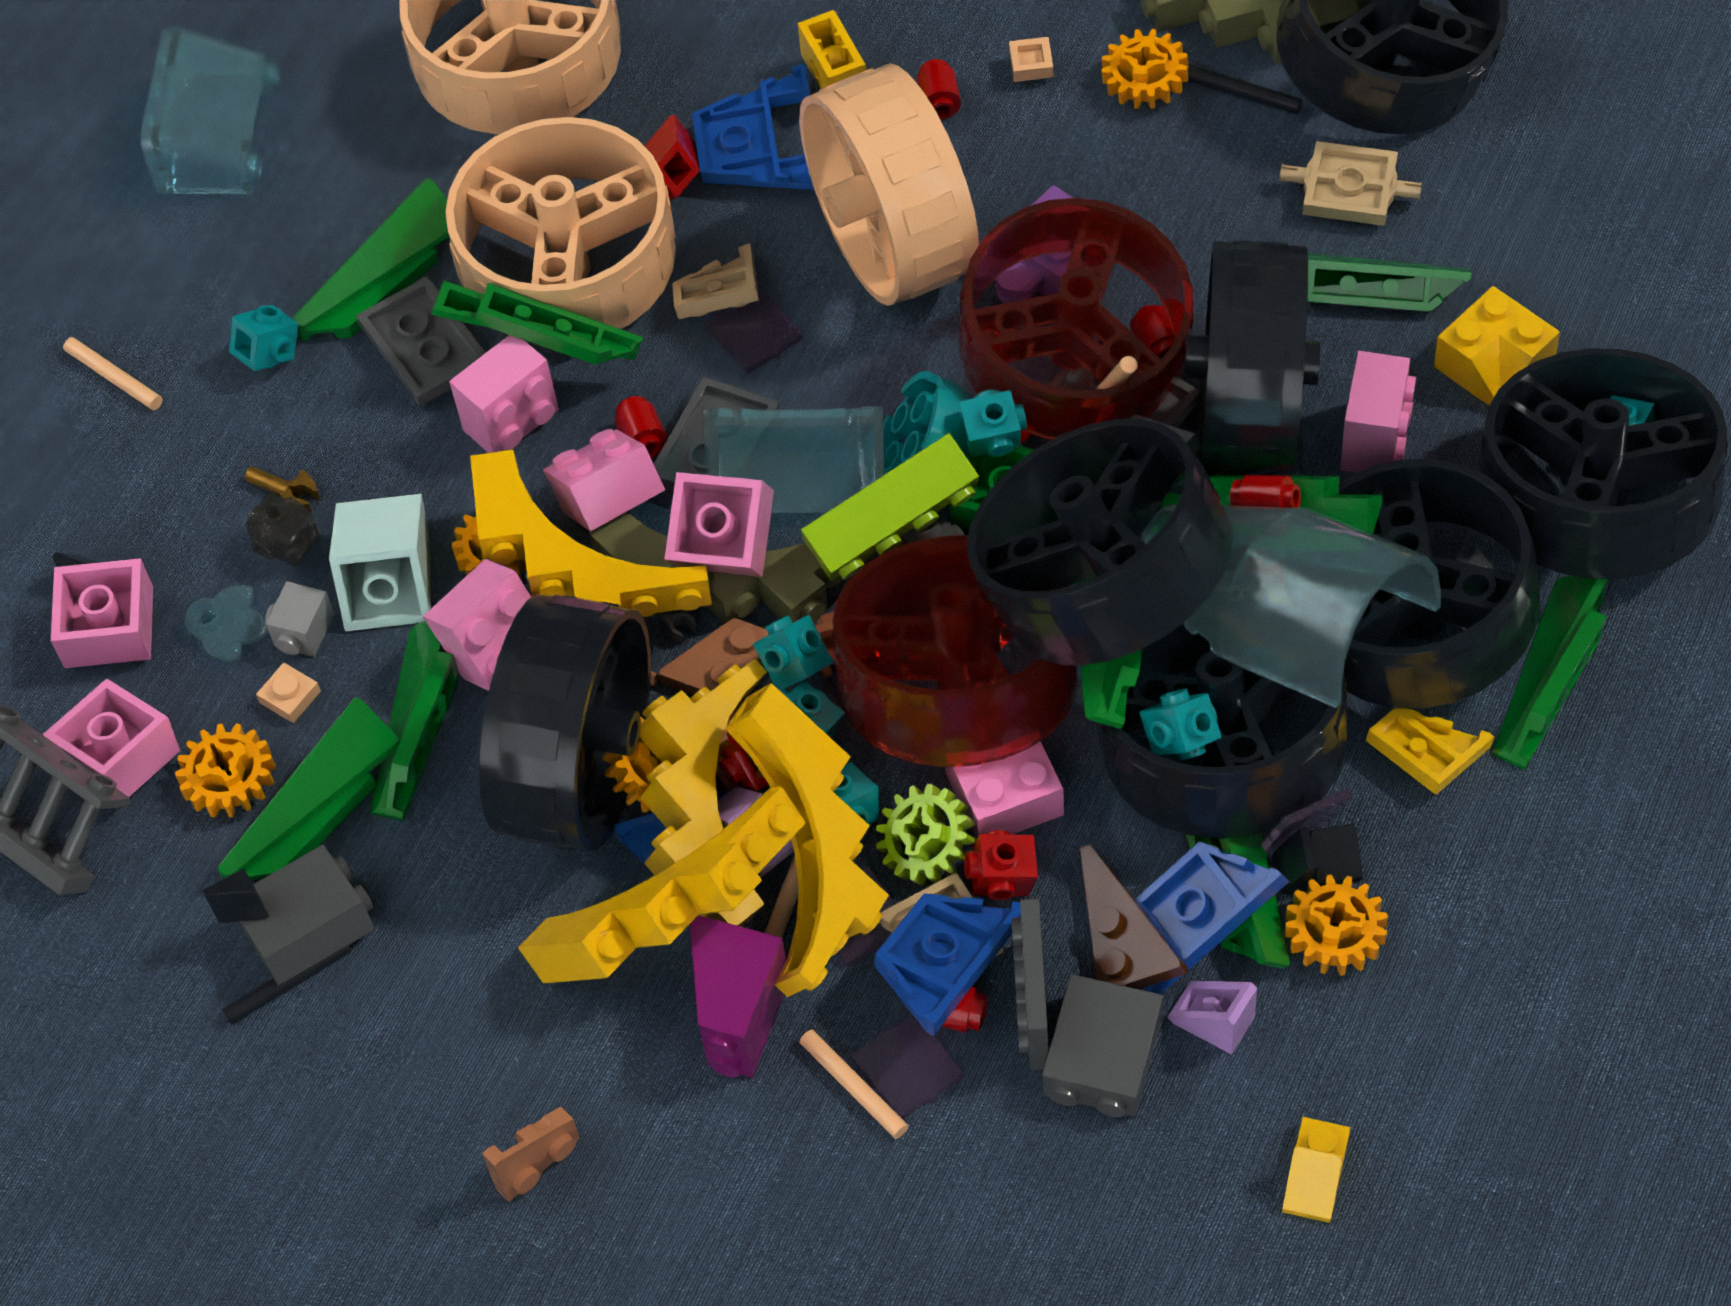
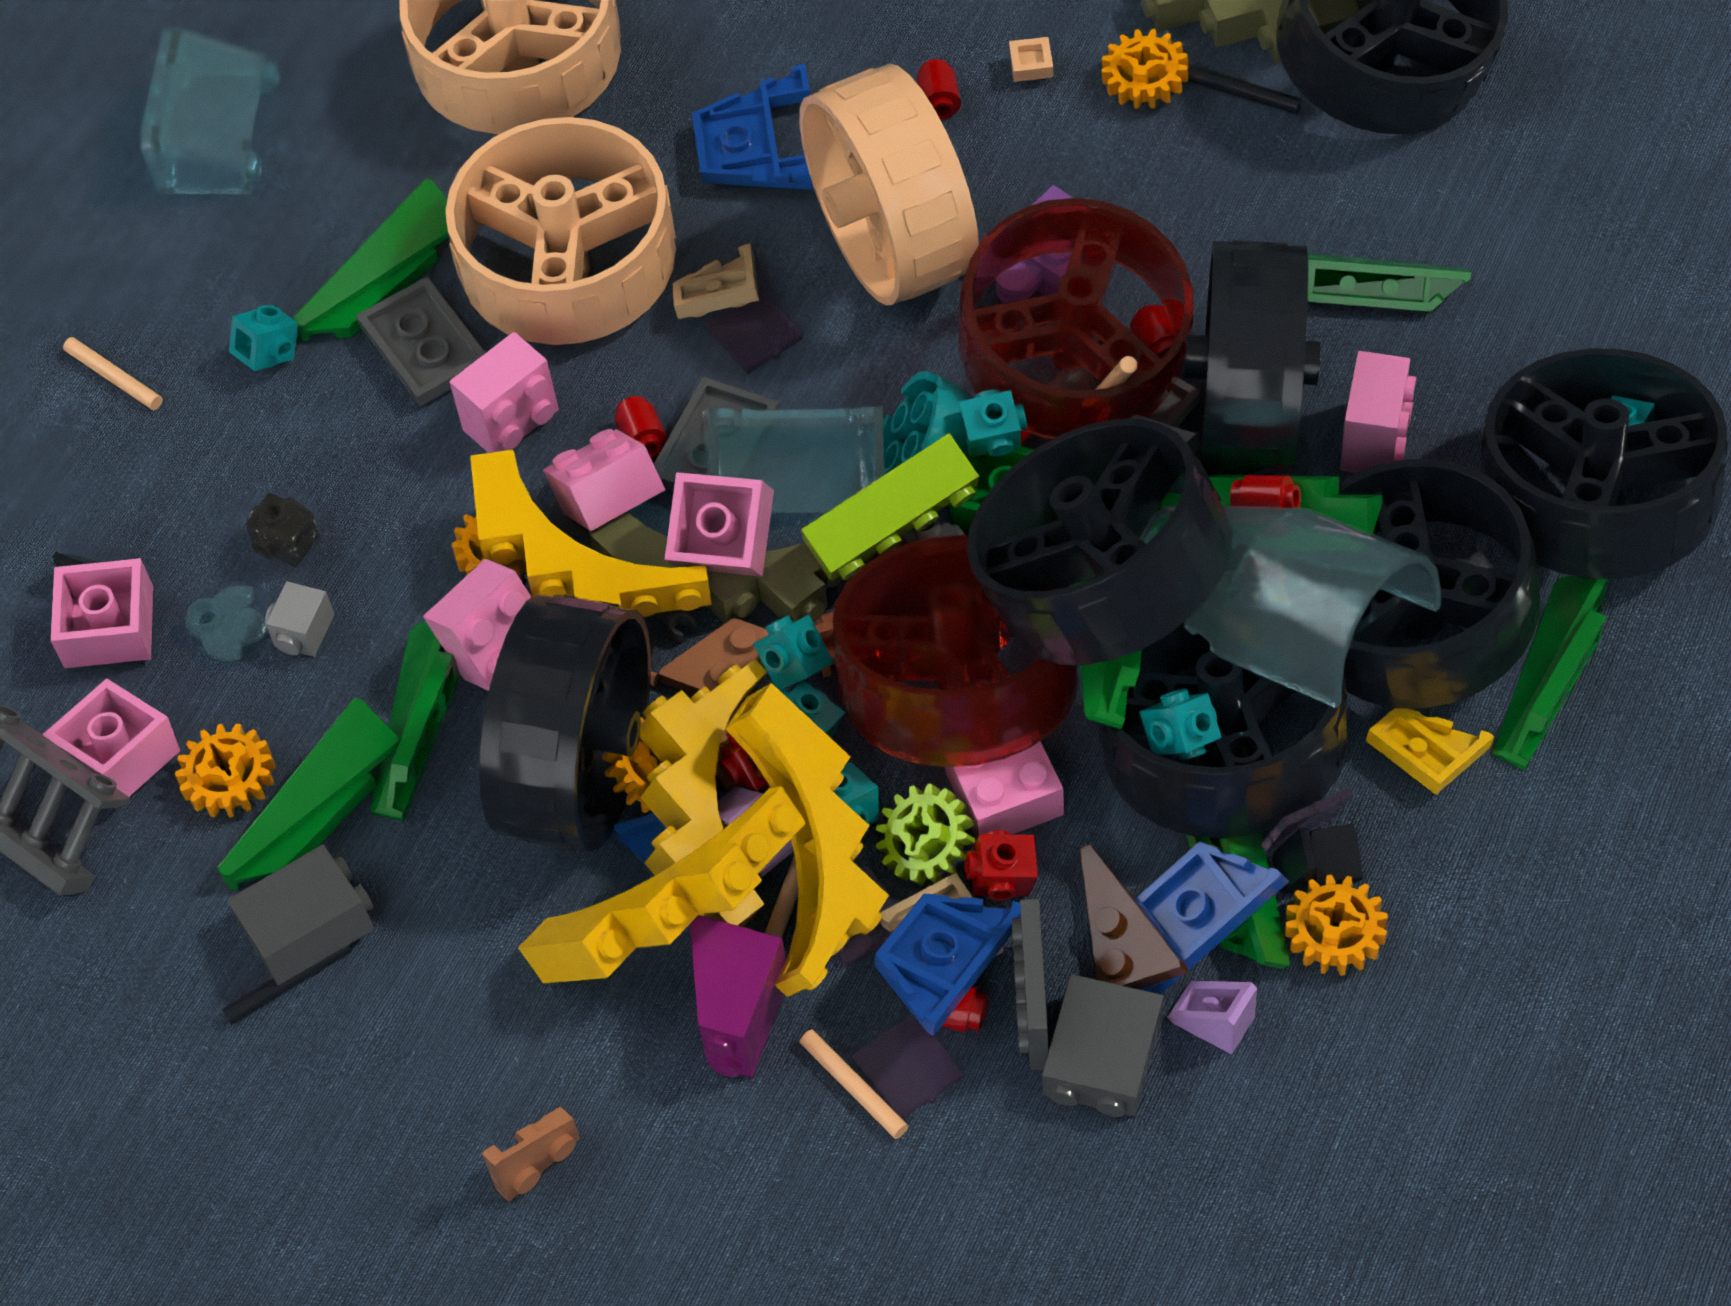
(235, 899): black slope -> none
(288, 692): light nougat plate -> none
(300, 485): pearl gold bar -> none
(381, 562): light aqua slope -> none
(536, 323): green wedge -> none
(675, 155): red slope -> none
(828, 49): yellow brick -> none
(1316, 1169): yellow slope -> none
(1350, 183): tan plate -> none
(1493, 344): yellow slope -> none

